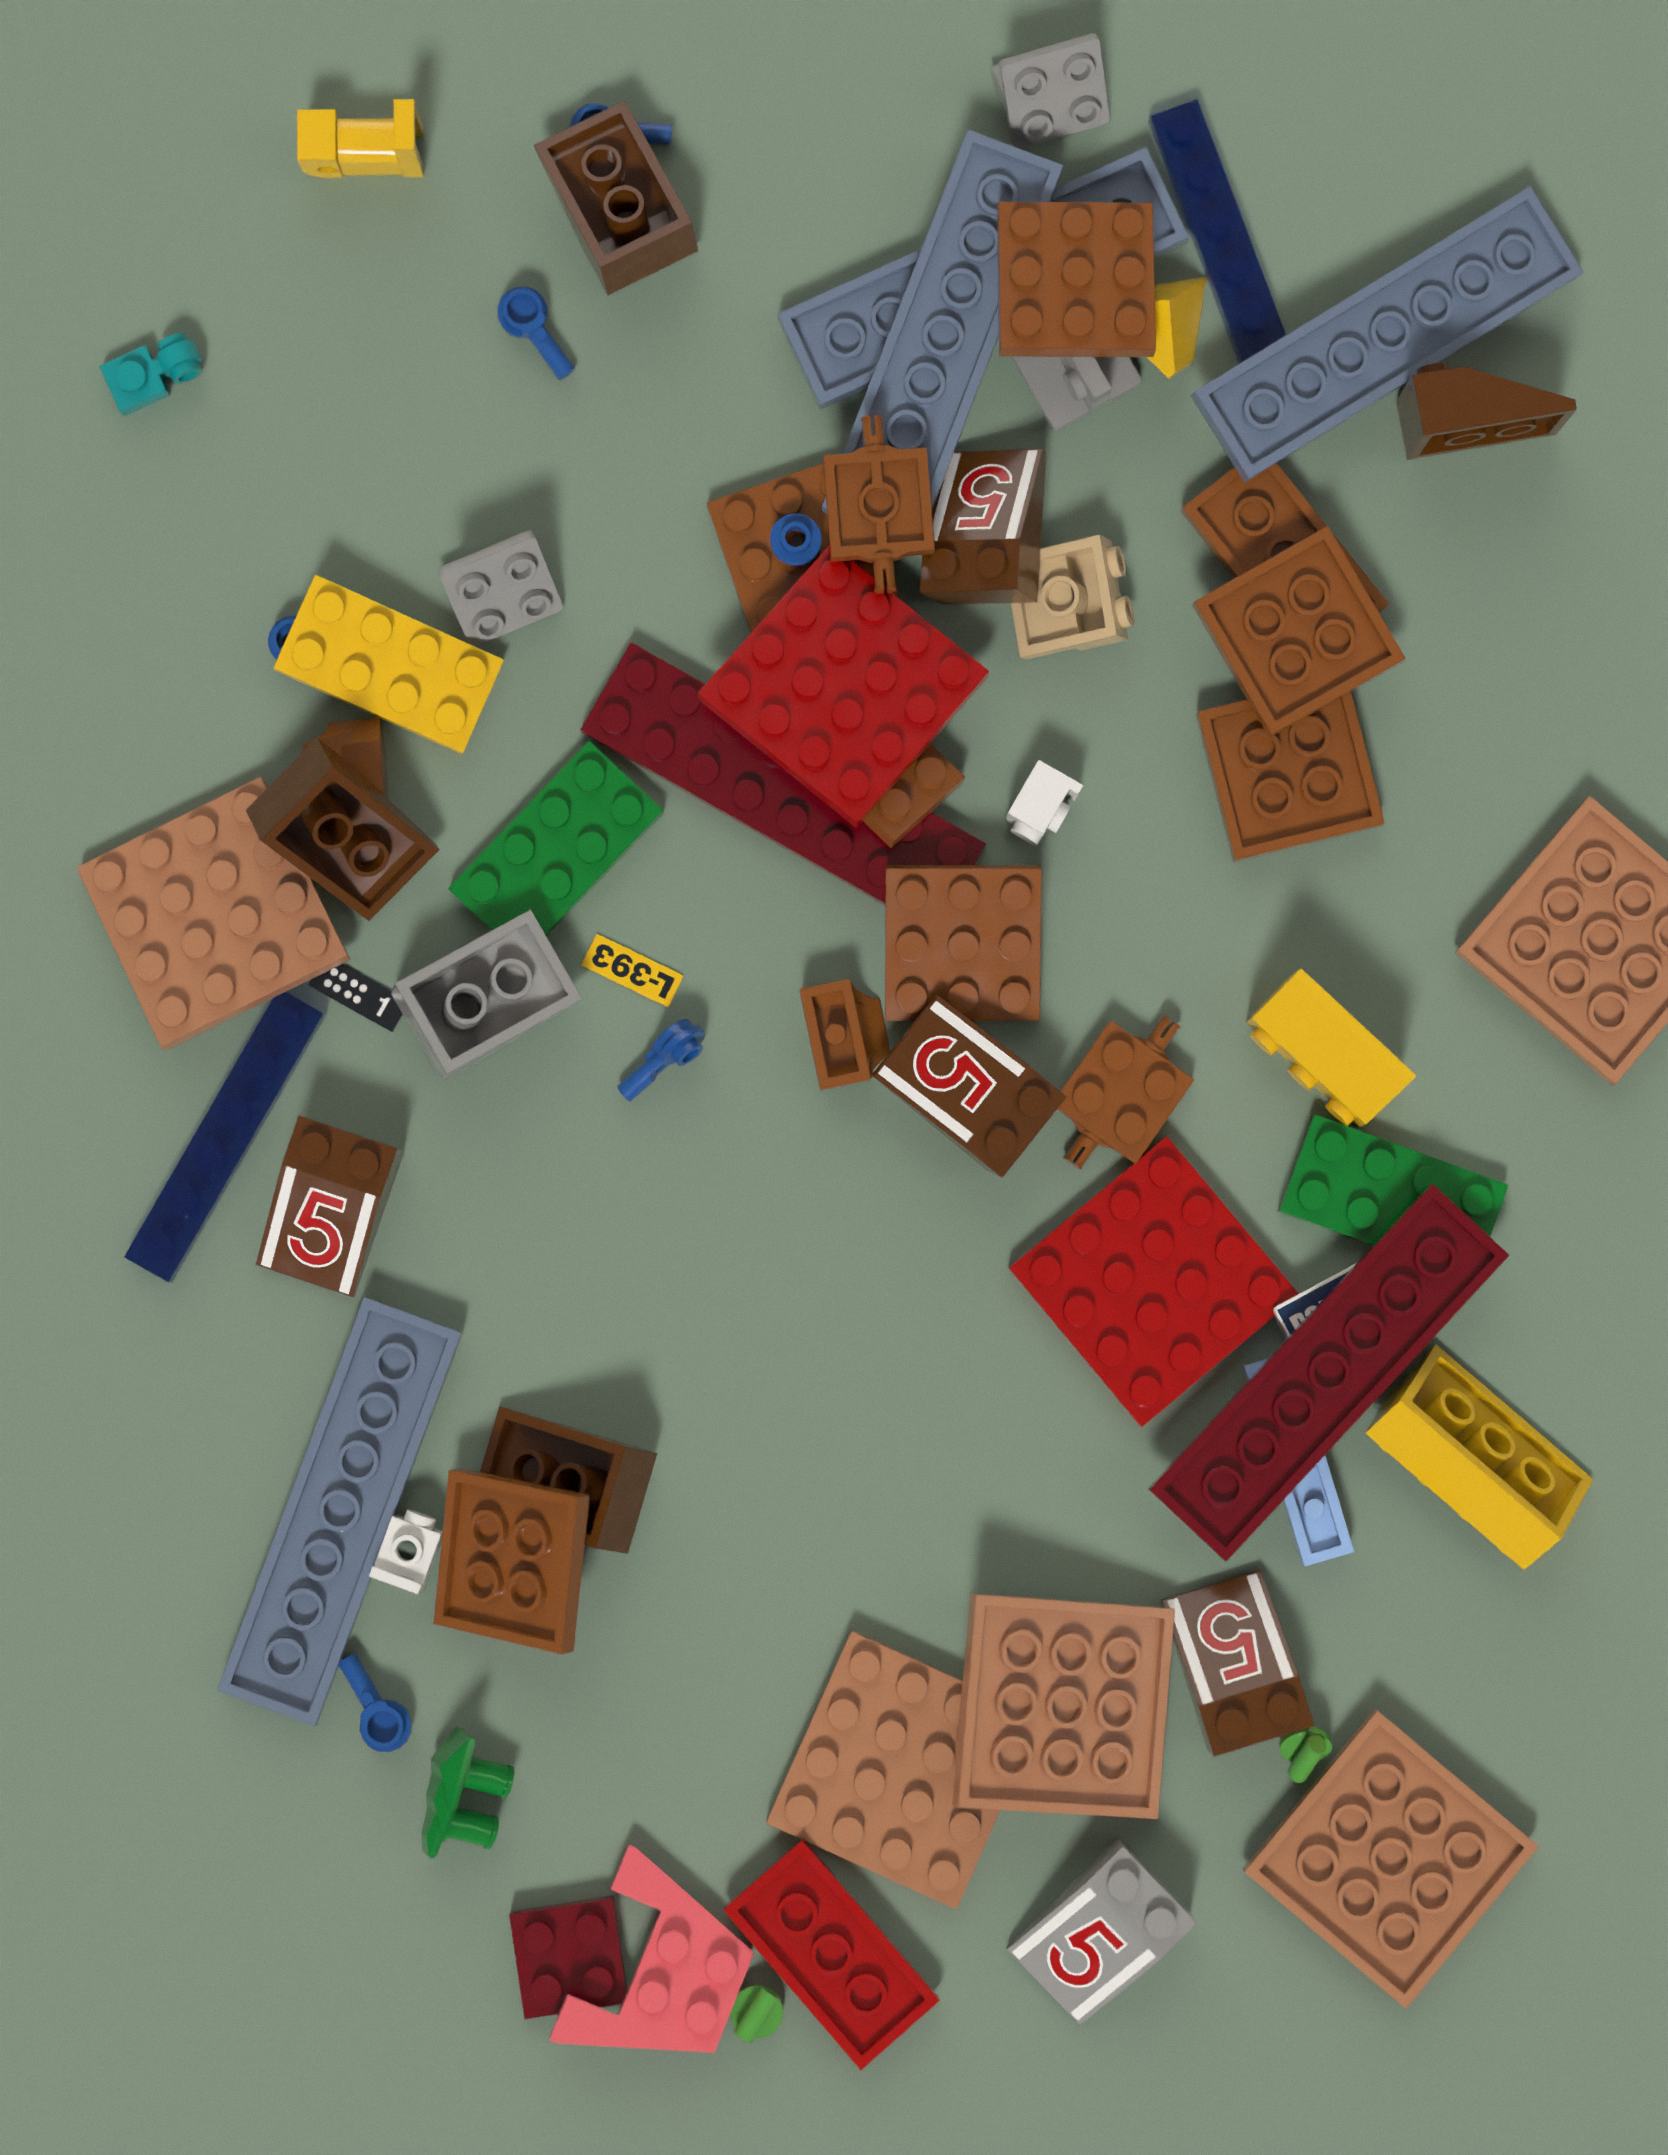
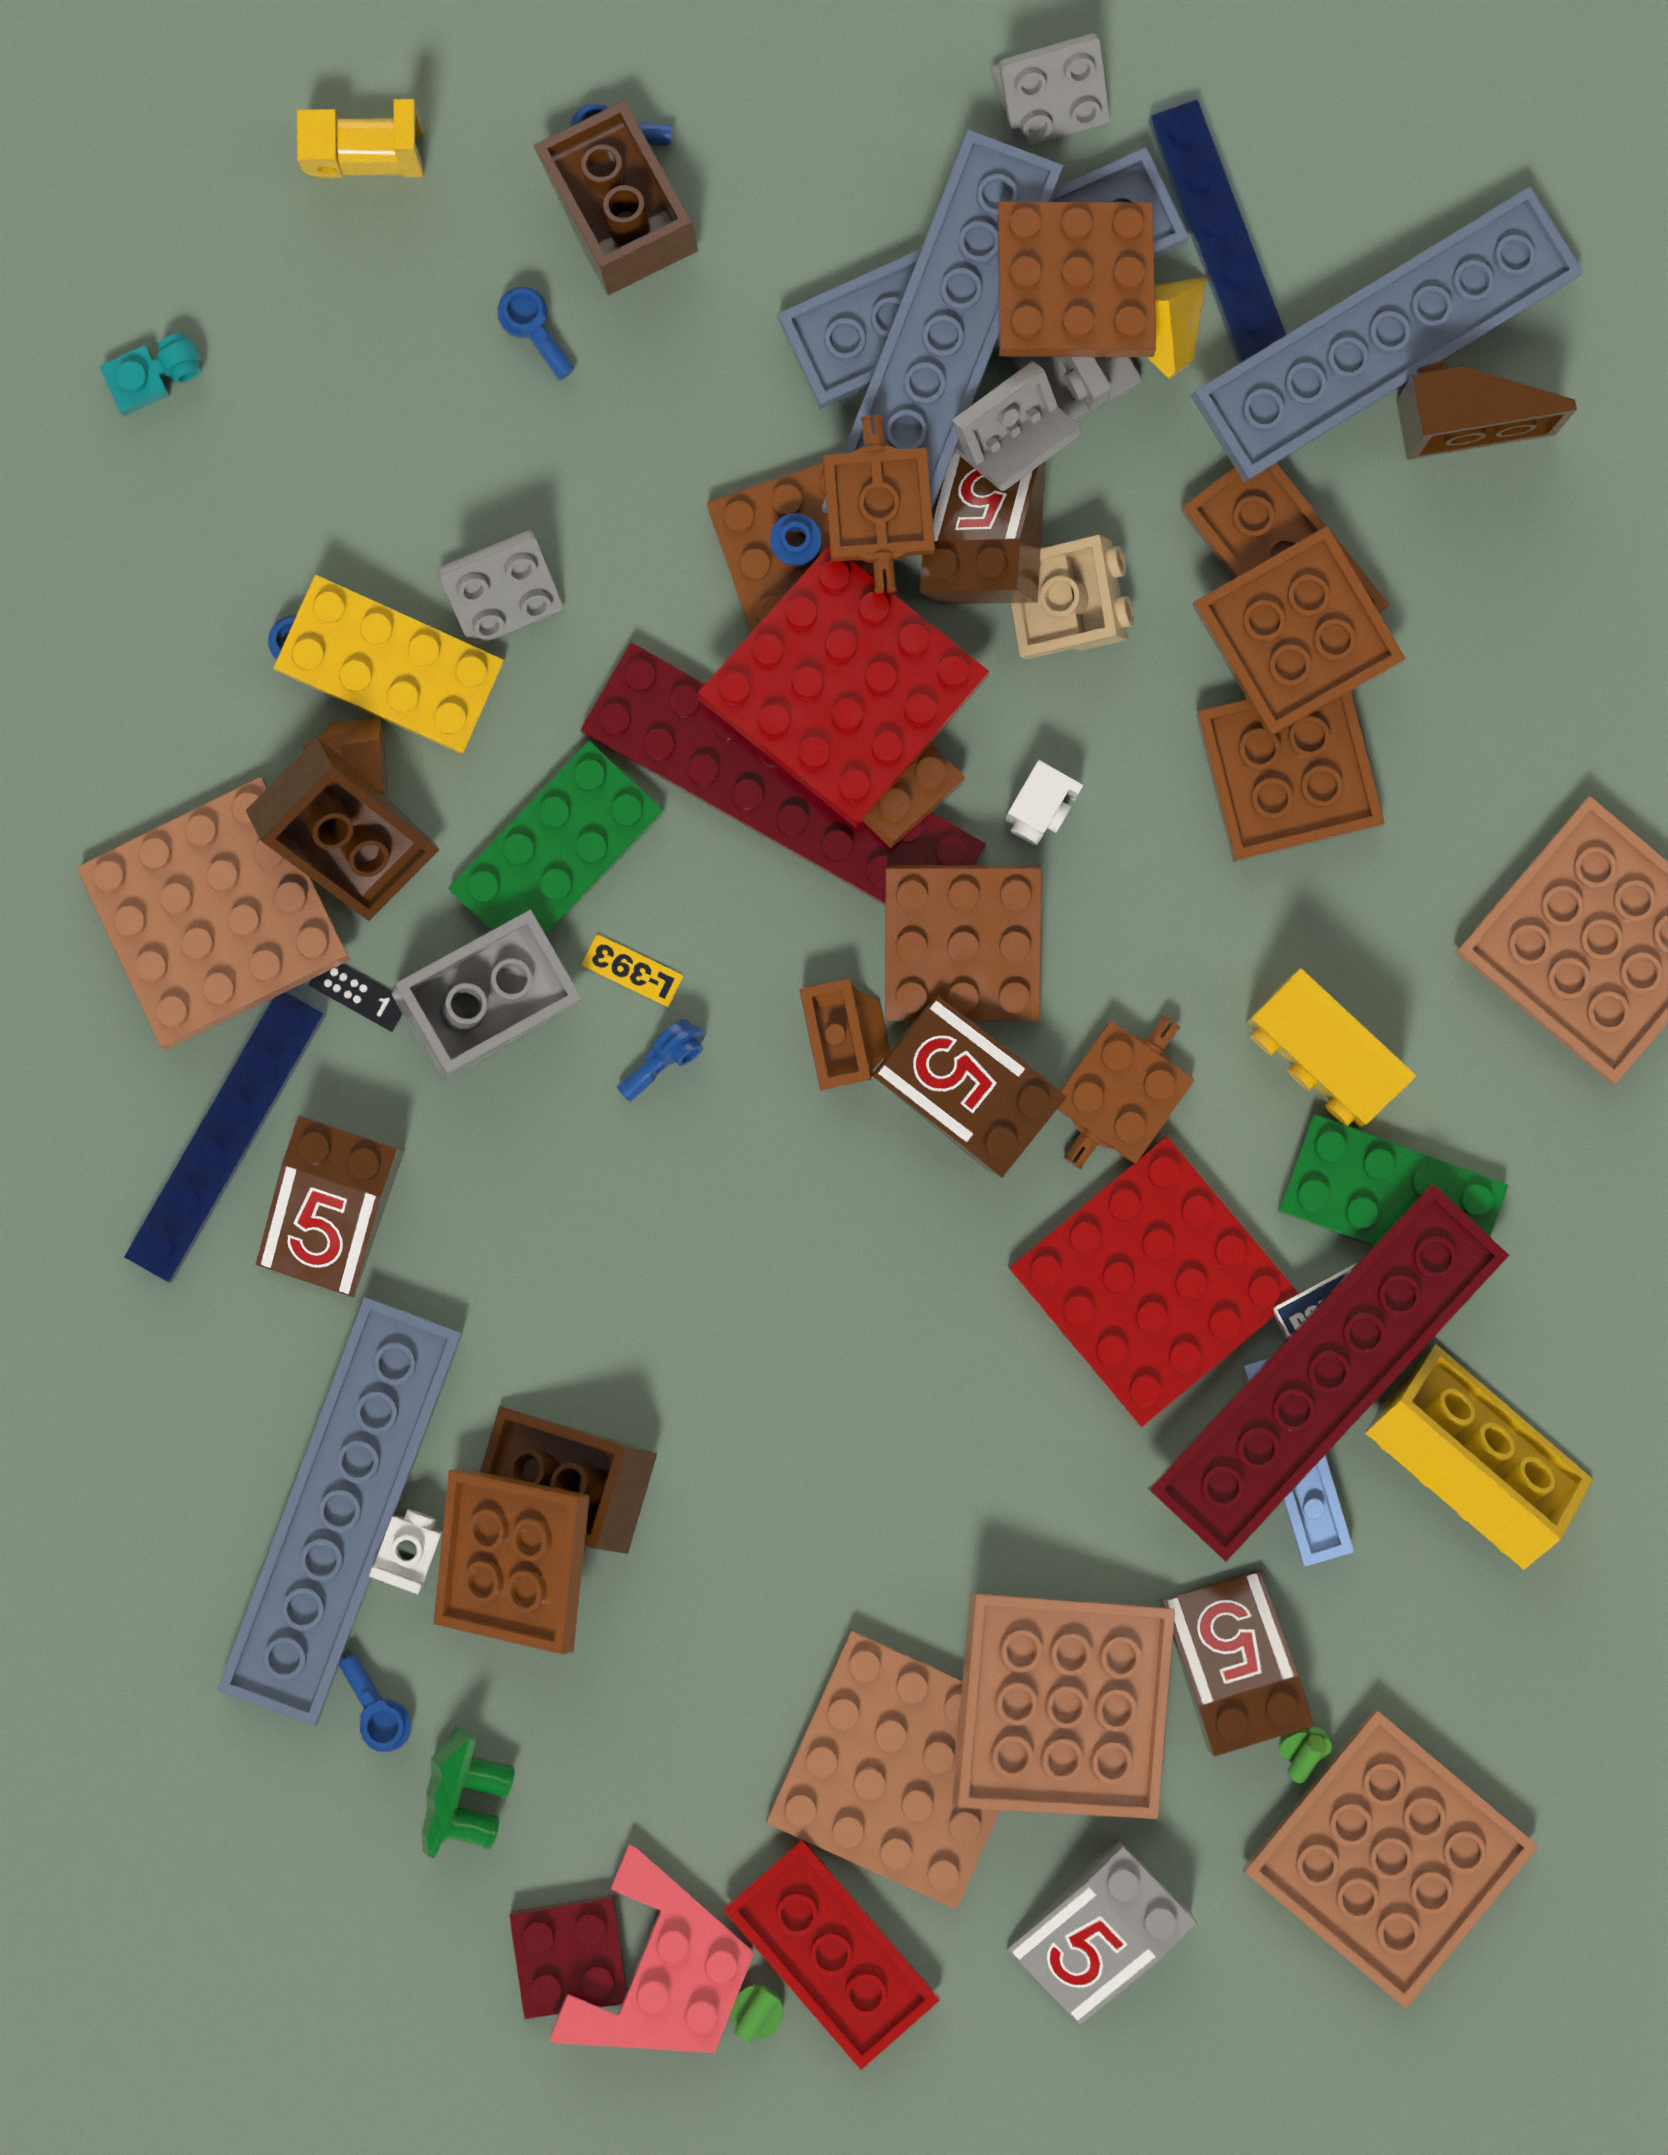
(1014, 428): none -> light grey bracket

